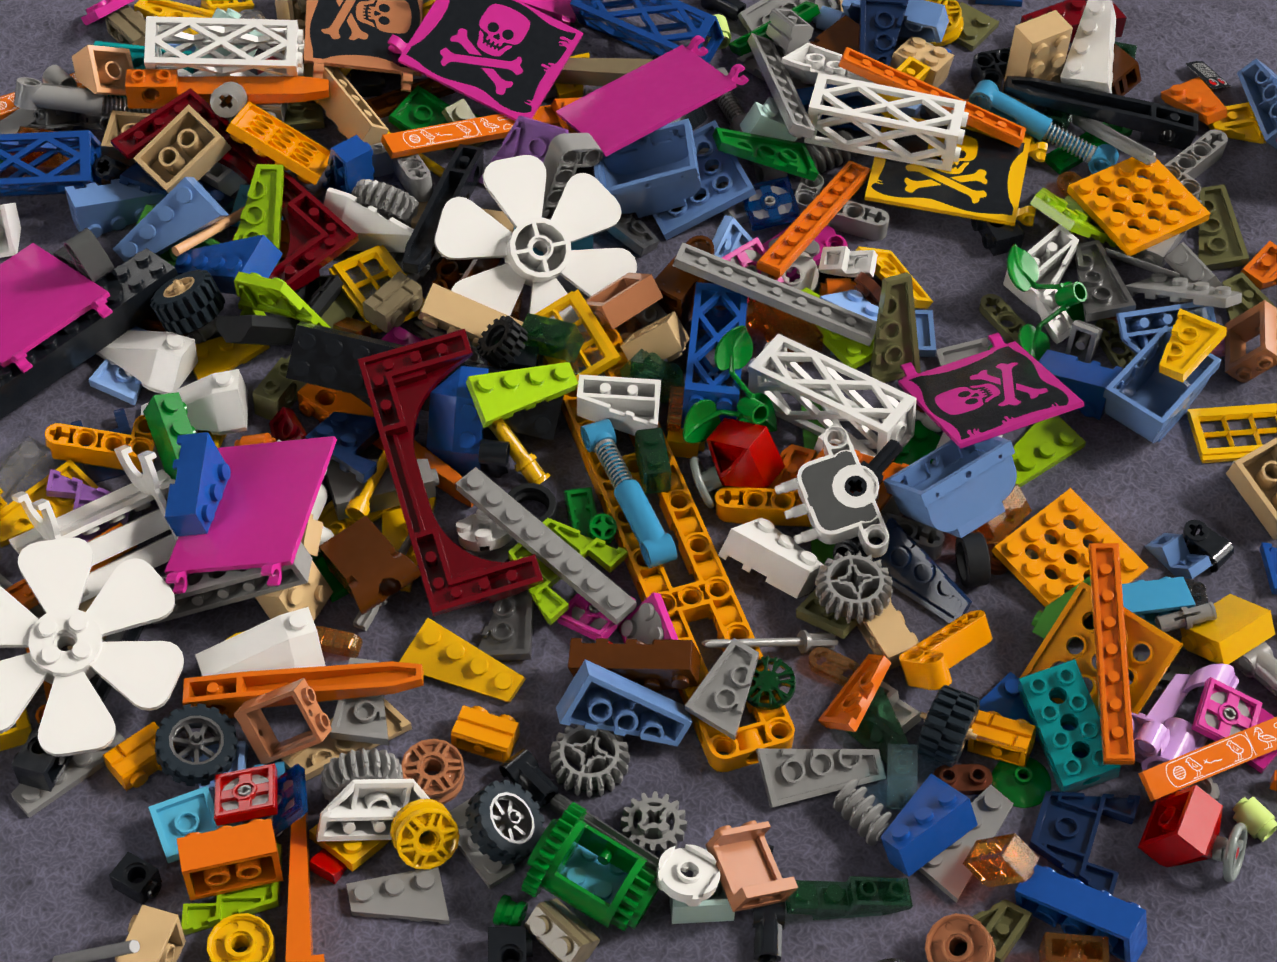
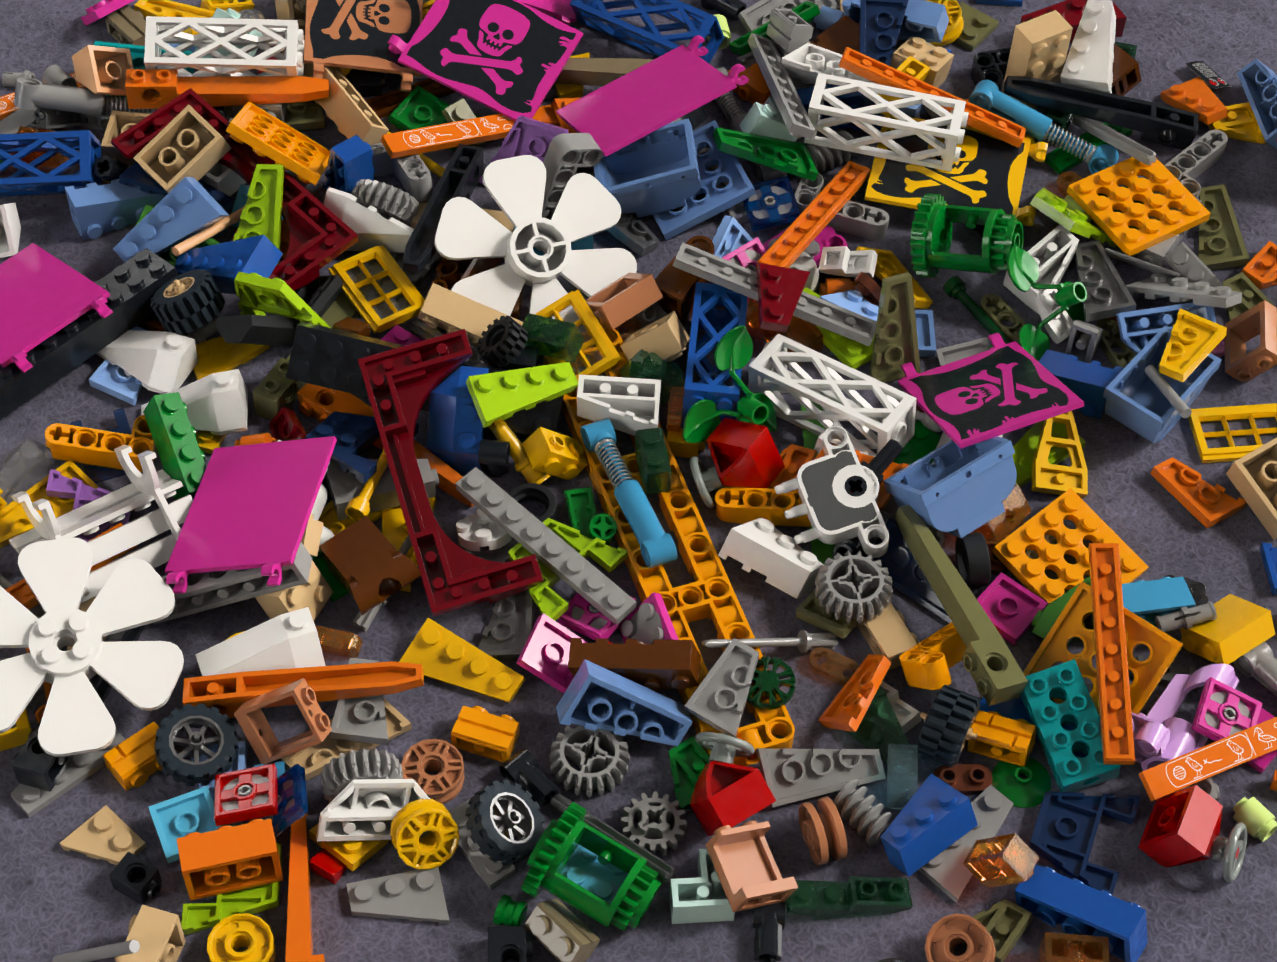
(9, 78): none -> light grey pin
(85, 255): dark grey beam -> none
(104, 838): none -> tan wing
(197, 486): blue wedge -> none
(220, 94): light grey piece -> none
(393, 302): dark tan brick -> none
(548, 653): none -> plate
(555, 453): none -> yellow brick
(686, 765): none -> green wing
(688, 889): white plate -> none
(726, 790): none -> red piece
(756, 88): none -> orange brick
(778, 295): none -> dark red wing
(823, 831): none -> nougat wheel
(933, 235): none -> green piece
(956, 288): none -> dark green piece
(986, 654): none -> olive piece
(1010, 607): none -> dark pink plate
(1059, 478): none -> yellow plate
(1168, 391): none -> light grey bar
(1174, 555): medium blue slope -> none
(1200, 498): none -> orange wing
(1207, 543): black piece -> none

